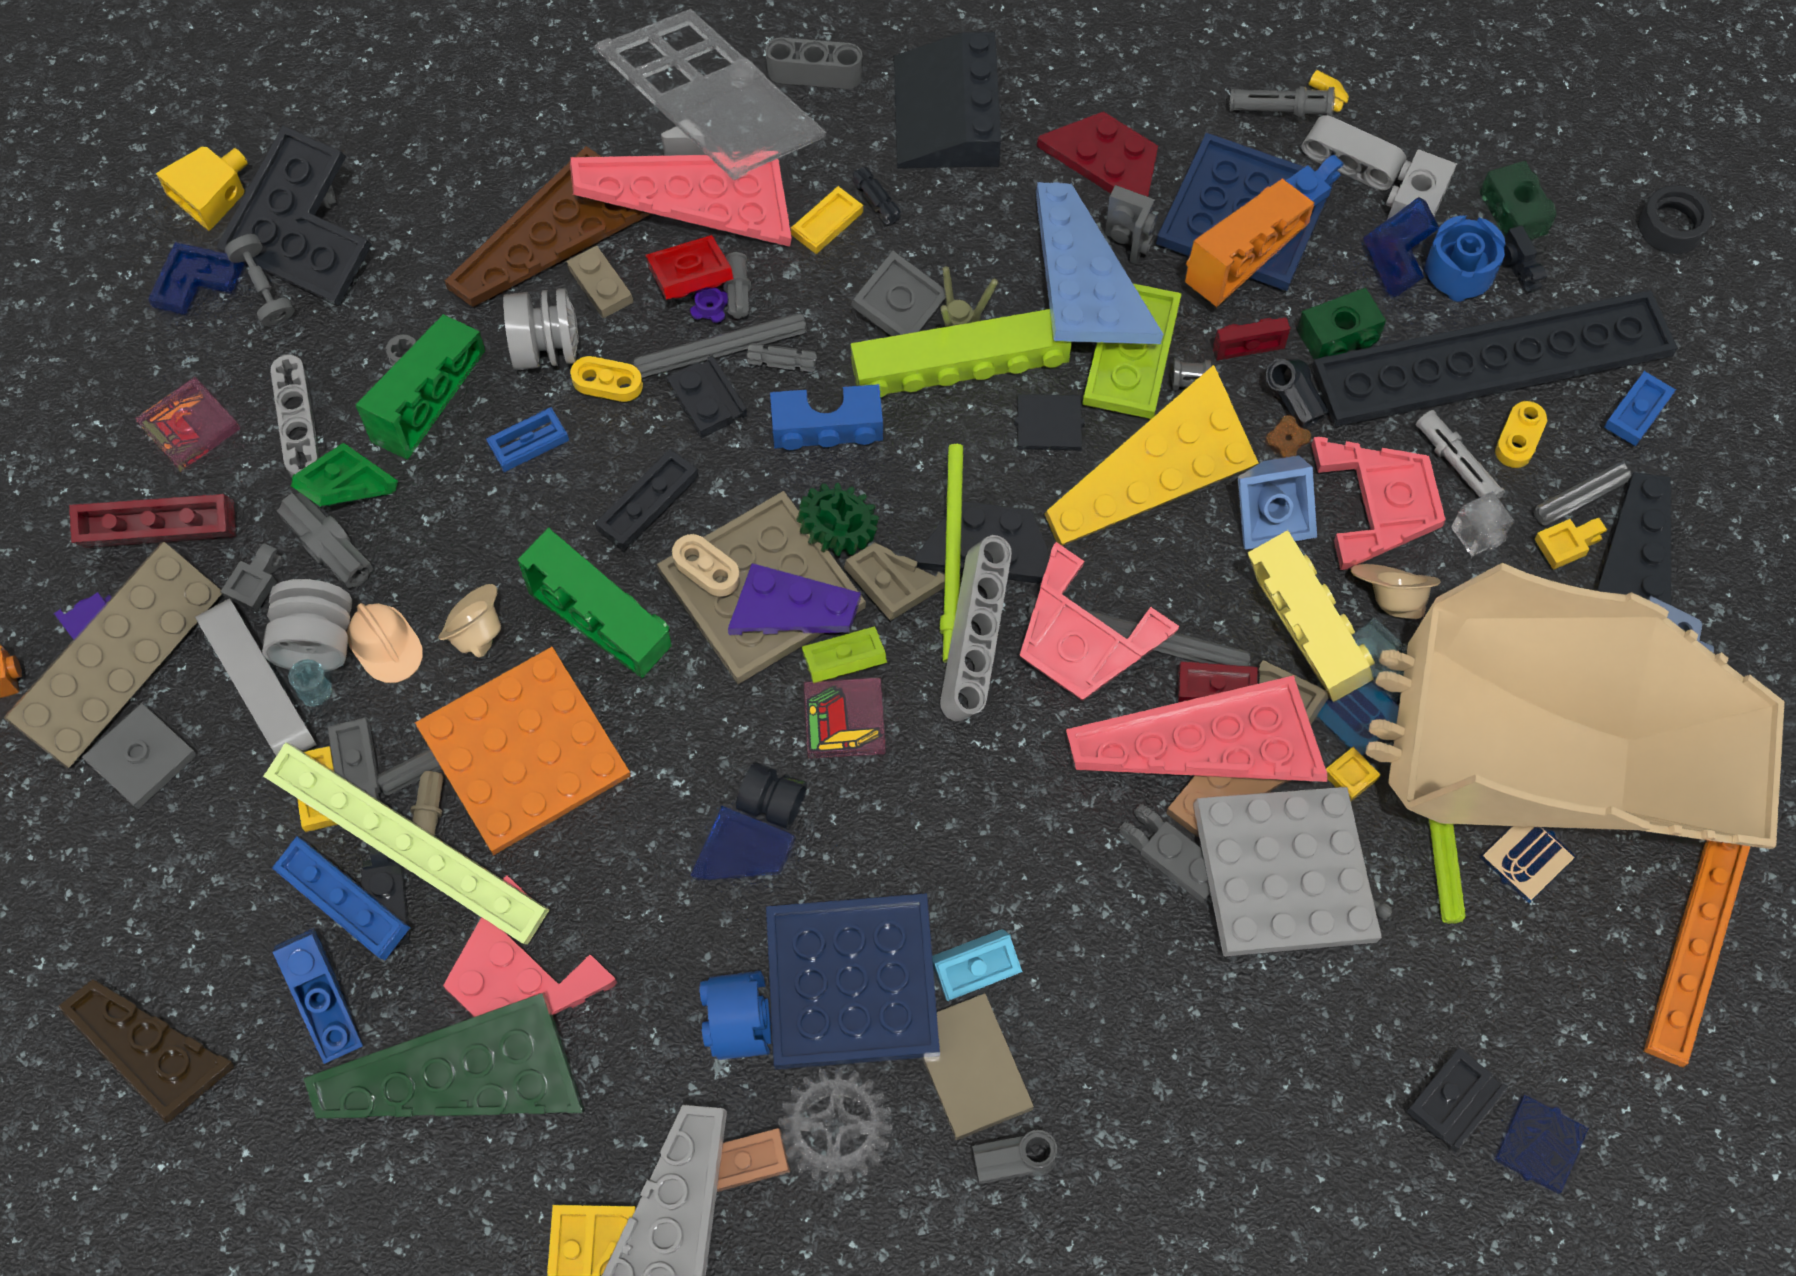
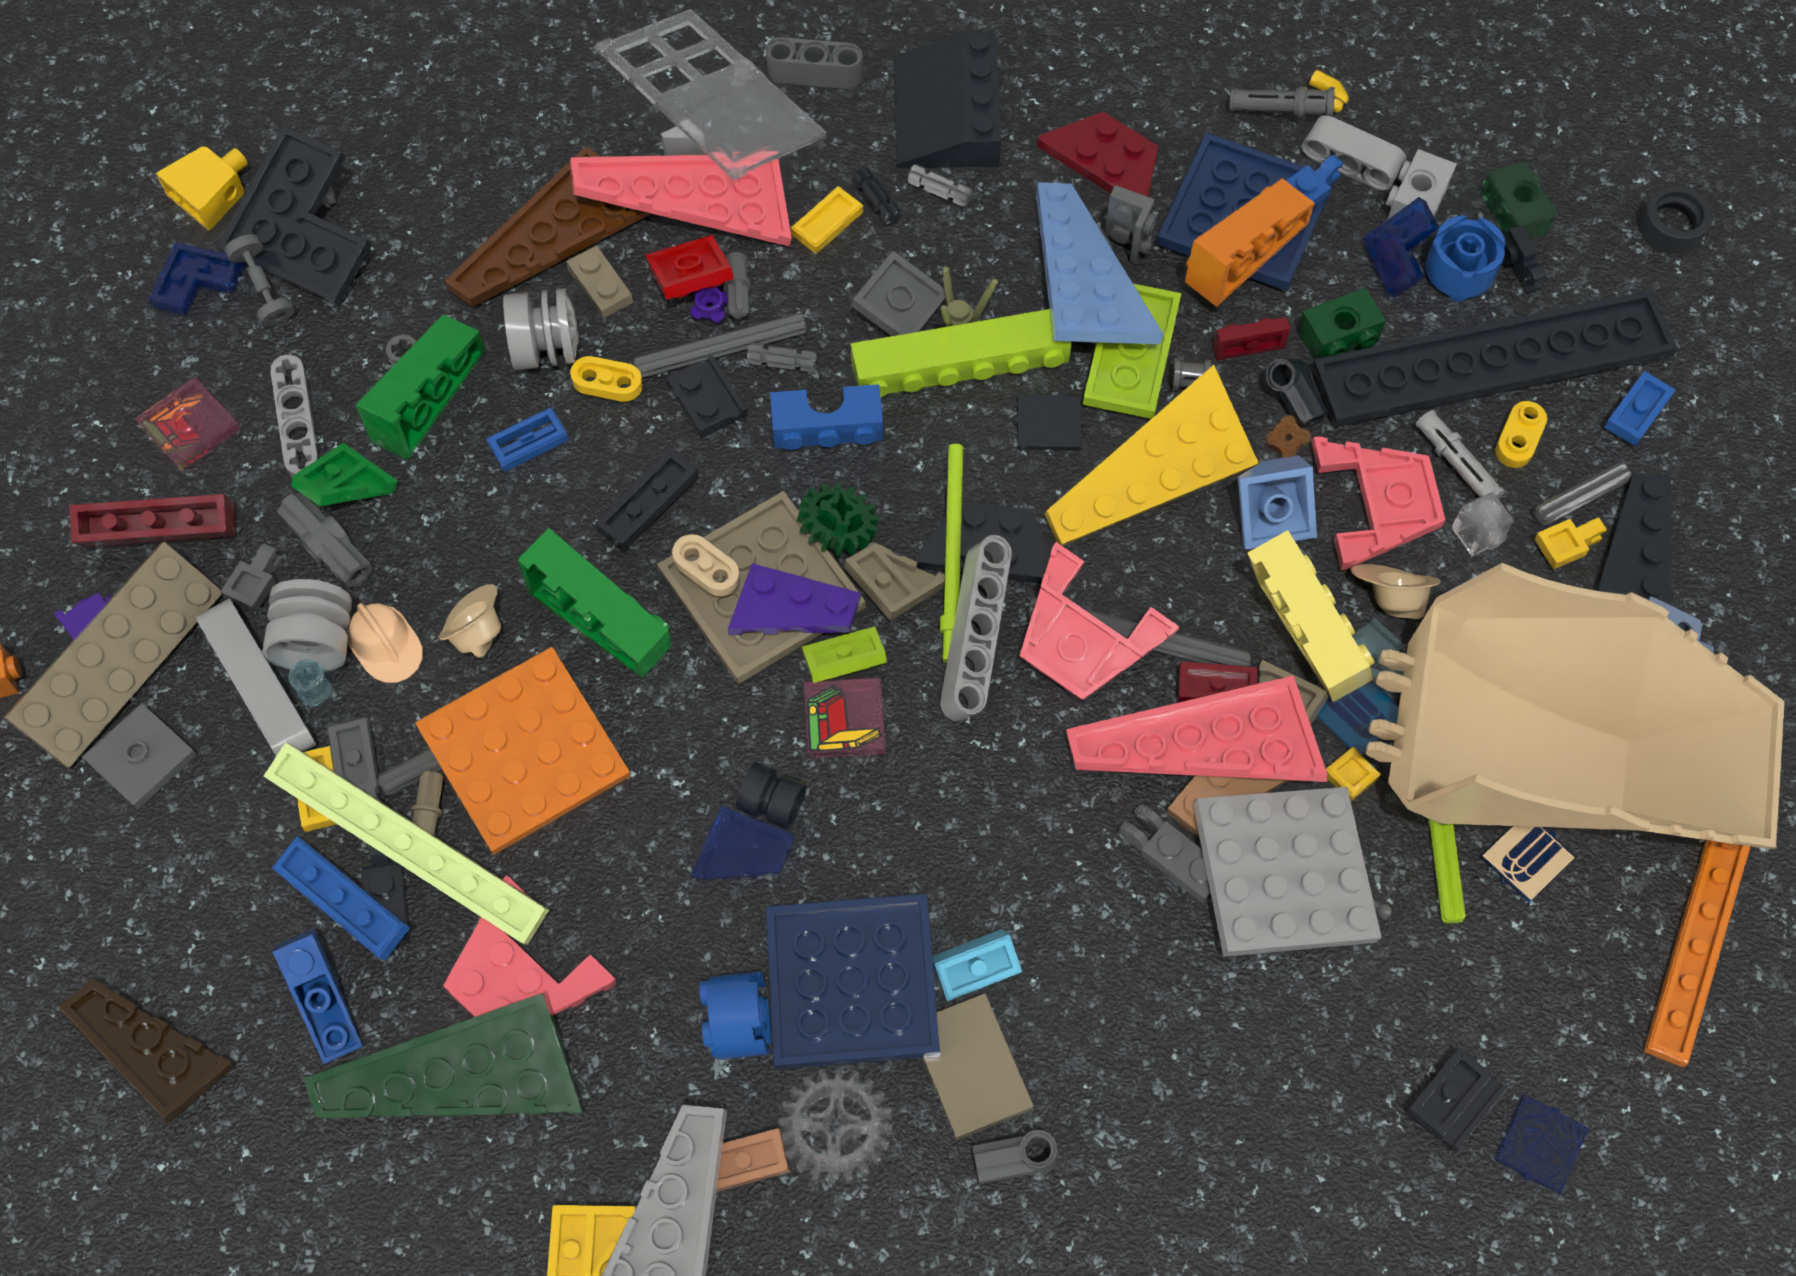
(939, 185): none -> axle

